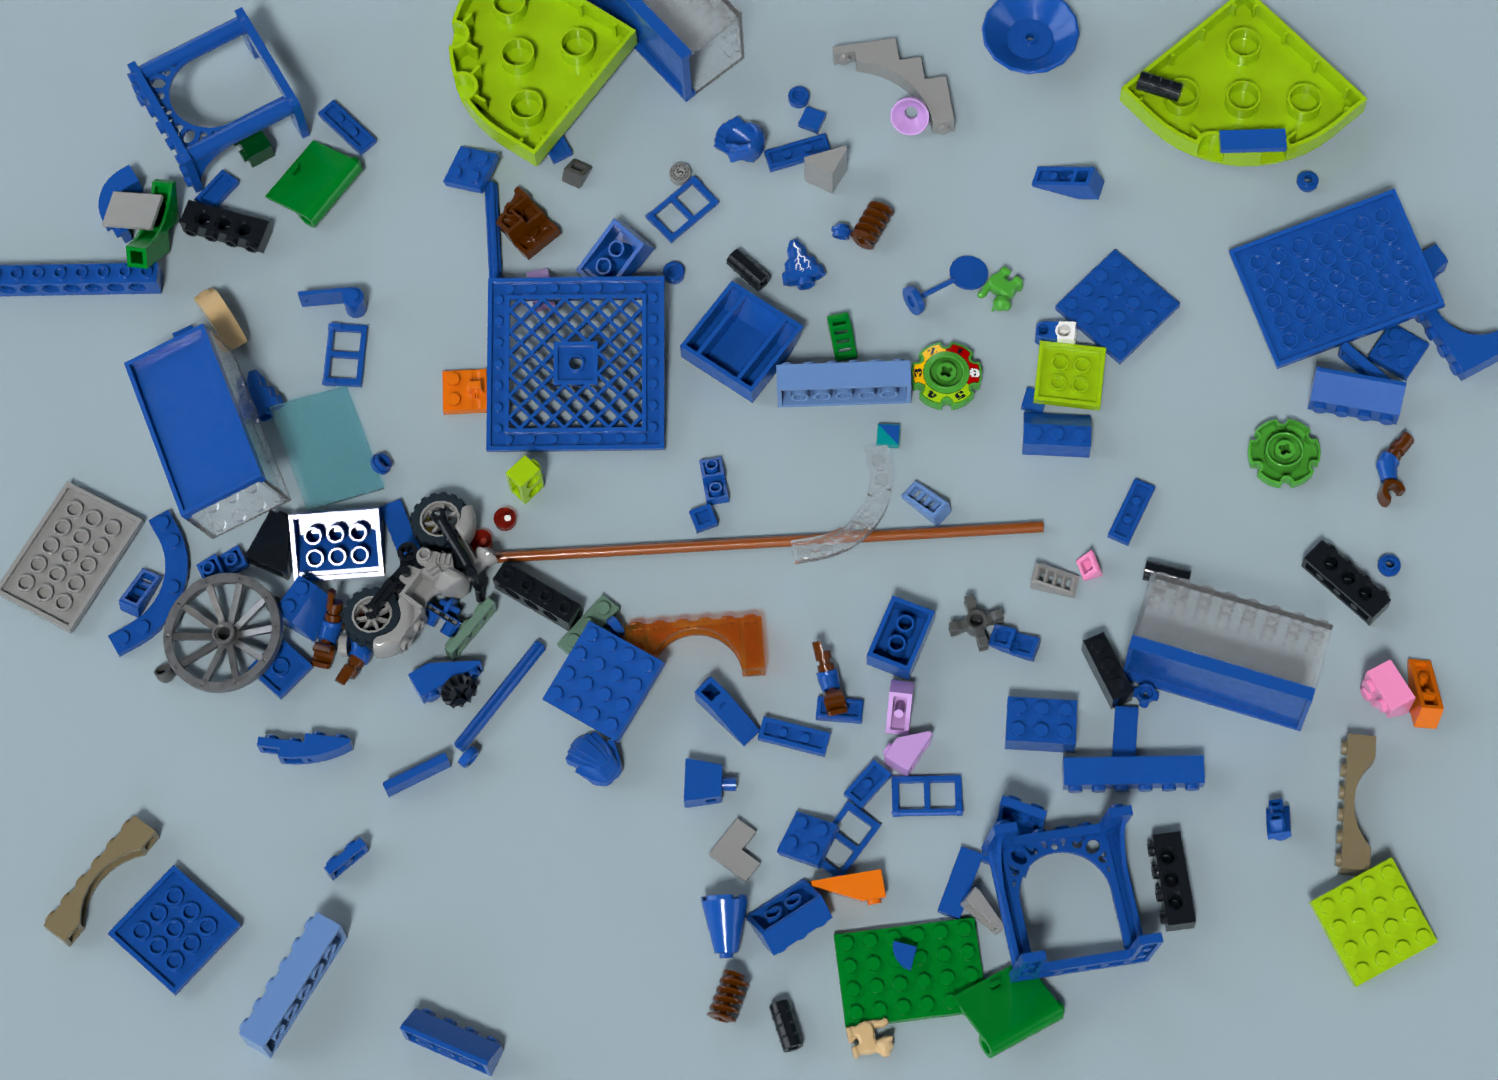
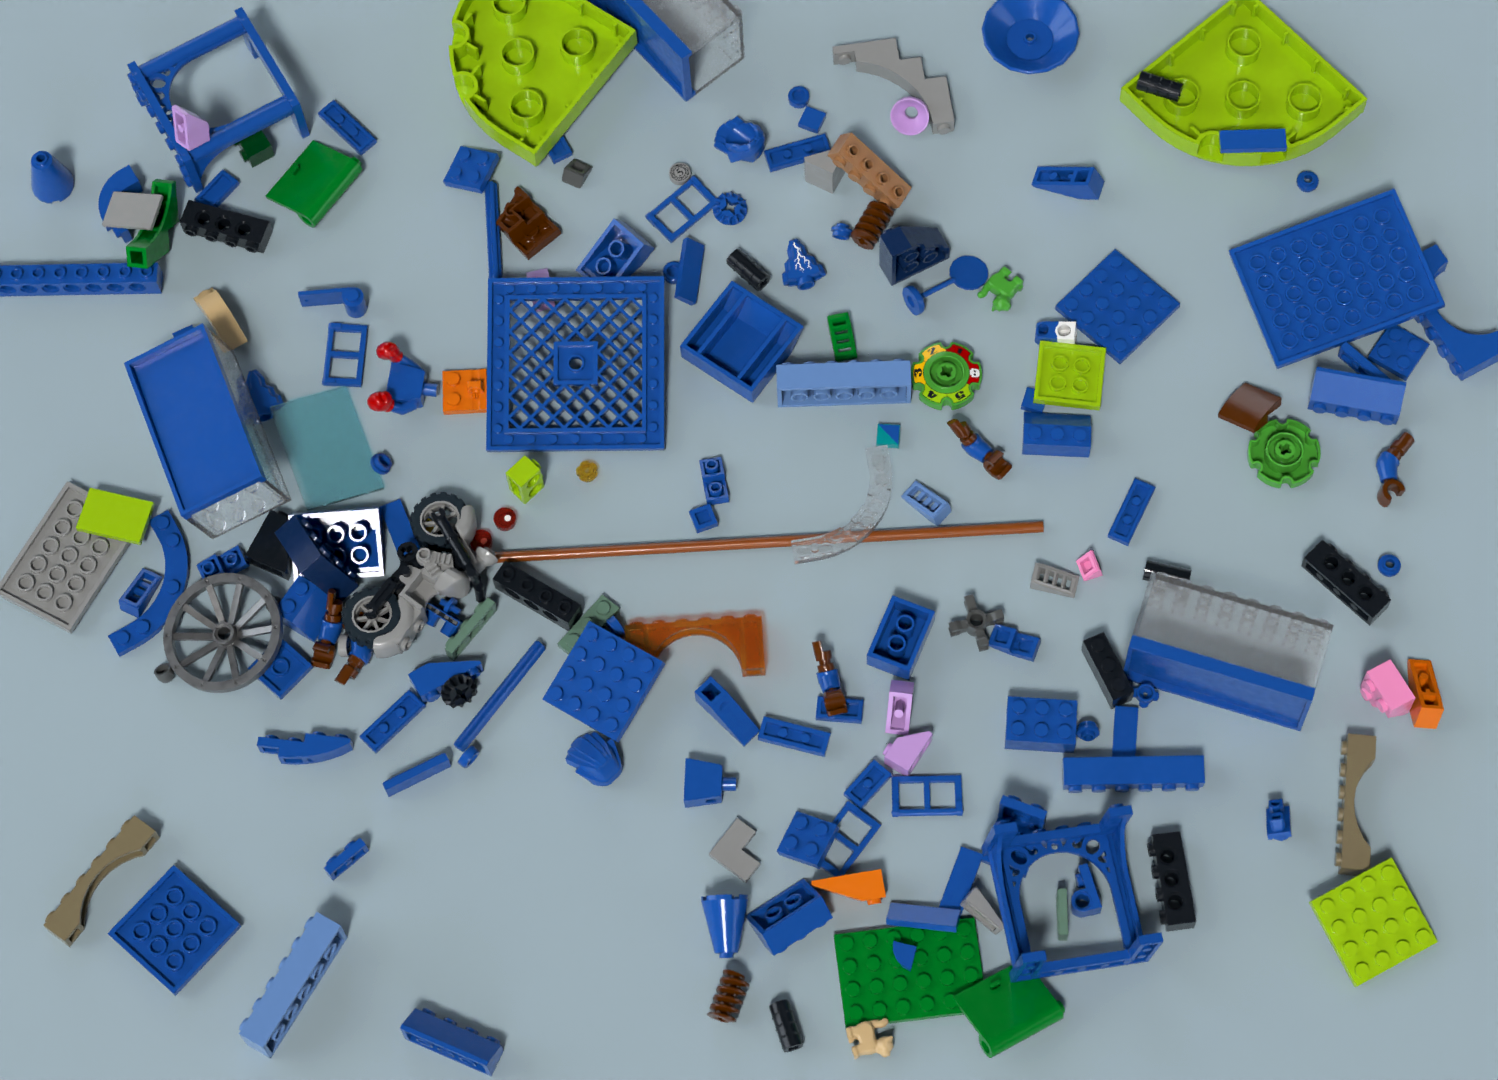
(50, 178): none -> blue cone
(115, 516): none -> lime tile
(189, 128): none -> lavender slope
(316, 559): none -> dark blue brick
(392, 721): none -> blue tile
(405, 385): none -> blue torso
(587, 477): none -> clear yellow plate
(689, 271): none -> blue tile
(726, 216): none -> blue gear
(868, 171): none -> medium nougat brick
(910, 251): none -> dark blue brick
(923, 917): none -> blue tile
(980, 450): none -> reddish brown piece
(1062, 915): none -> sand green tile
(1087, 731): none -> blue plate
(1087, 893): none -> blue plate
(1249, 407): none -> reddish brown slope

